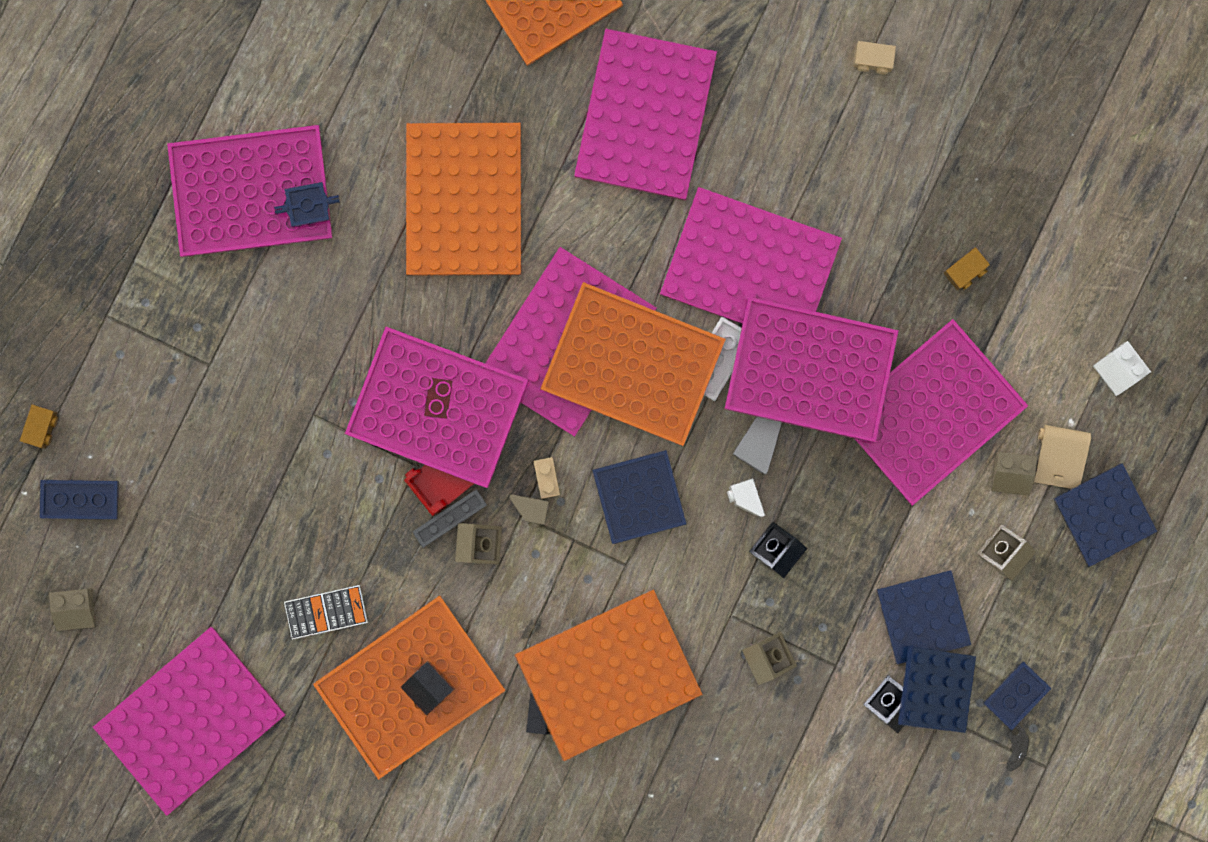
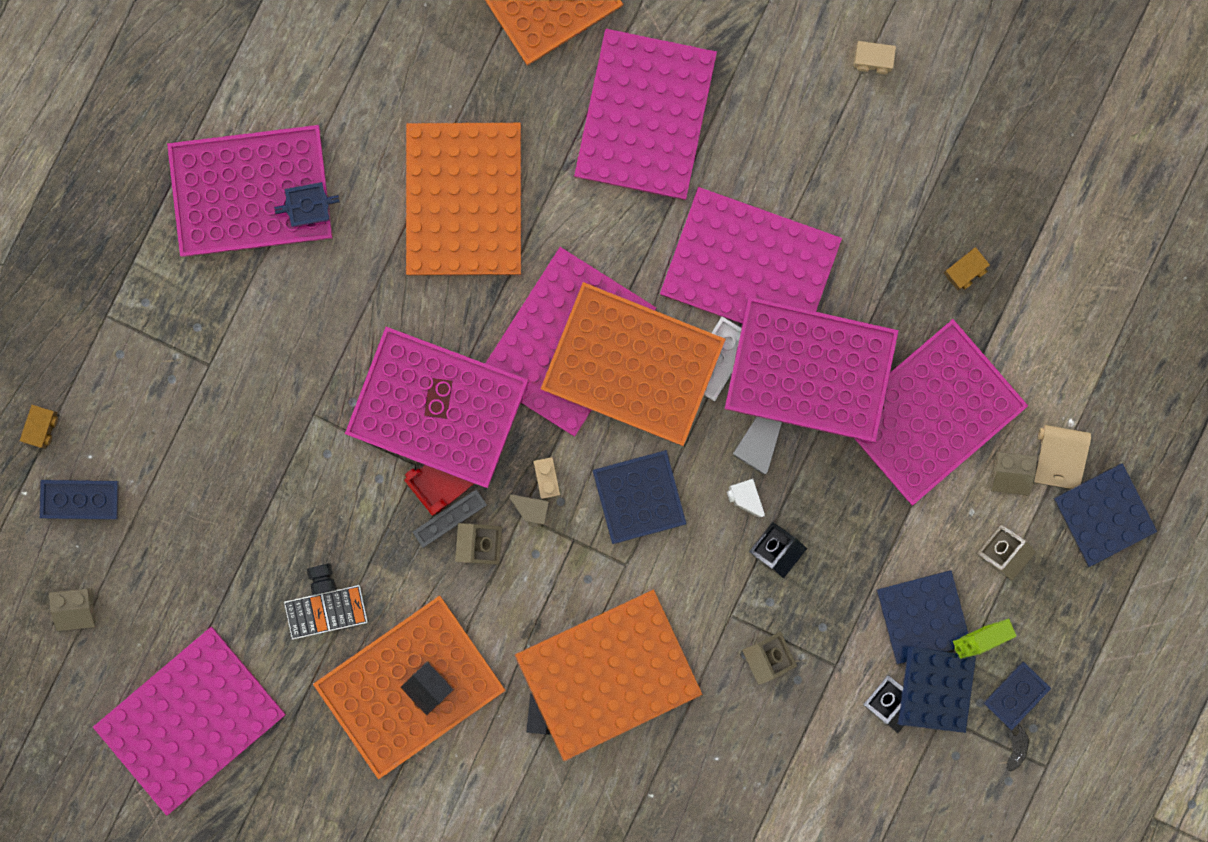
(321, 579): none -> black wheel
(984, 638): none -> lime window
(1121, 368): white slope -> none

